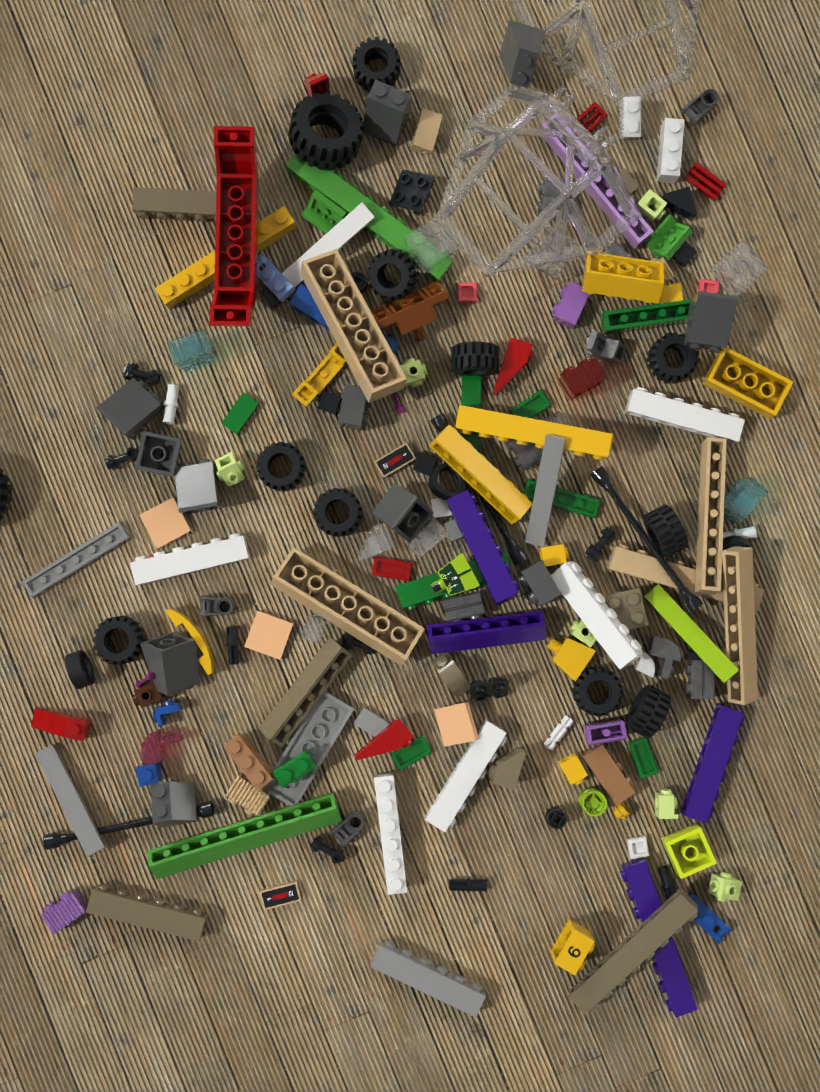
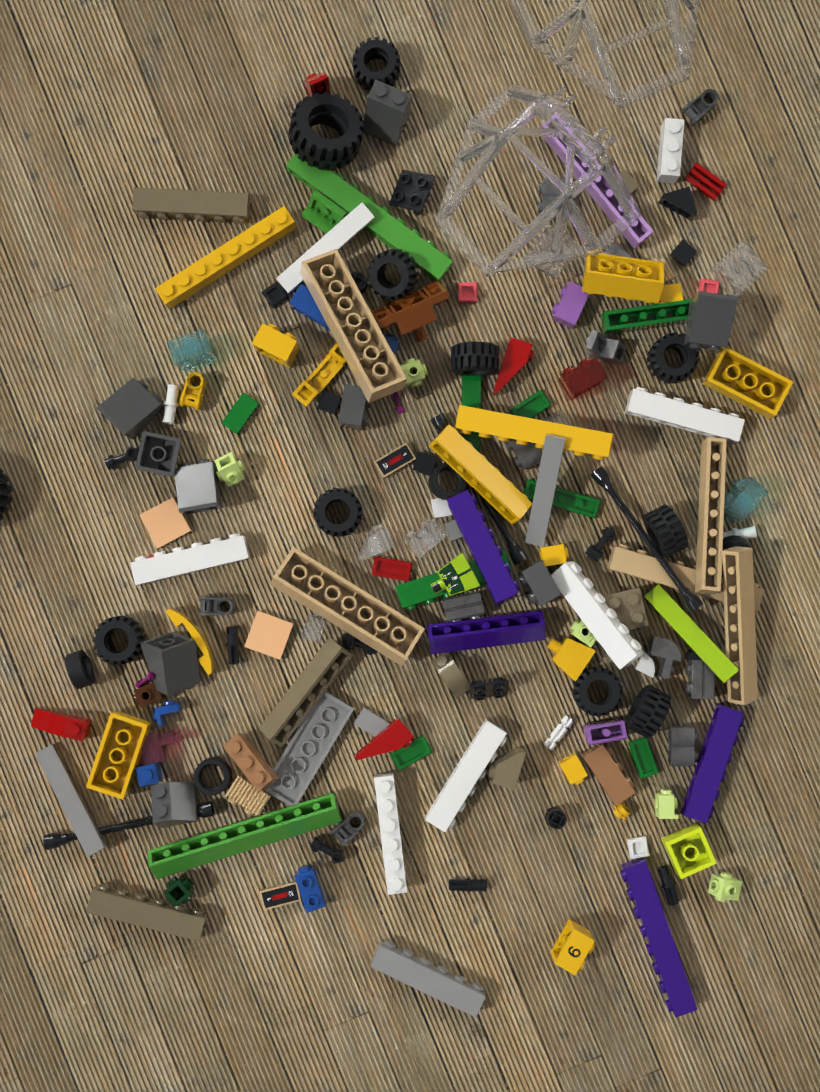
(65, 911): medium lavender brick -> none
(76, 559): light grey tile -> none
(118, 755): none -> yellow brick
(131, 371): black bar -> none
(176, 896): none -> dark green brick
(192, 392): none -> yellow piece
(198, 776): none -> black tyre
(235, 226): red slope -> none
(274, 279): light blue plate -> none
(274, 451): black tyre -> none
(276, 345): none -> yellow brick
(295, 768): green brick -> none
(310, 888): none -> blue brick
(402, 512): dark grey slope -> none
(426, 131): tan hinge -> none
(431, 245): clear brick -> none
(456, 724): light nougat tile -> none
(521, 52): dark grey slope -> none
(591, 118): red tile -> none
(592, 801): lime wheel -> none
(630, 117): white brick -> none
(633, 951): dark tan brick -> none
(651, 199): yellowish green brick -> none
(668, 238): bright green bracket -> none
(681, 745): none -> flat silver brick
(708, 920): blue plate -> none

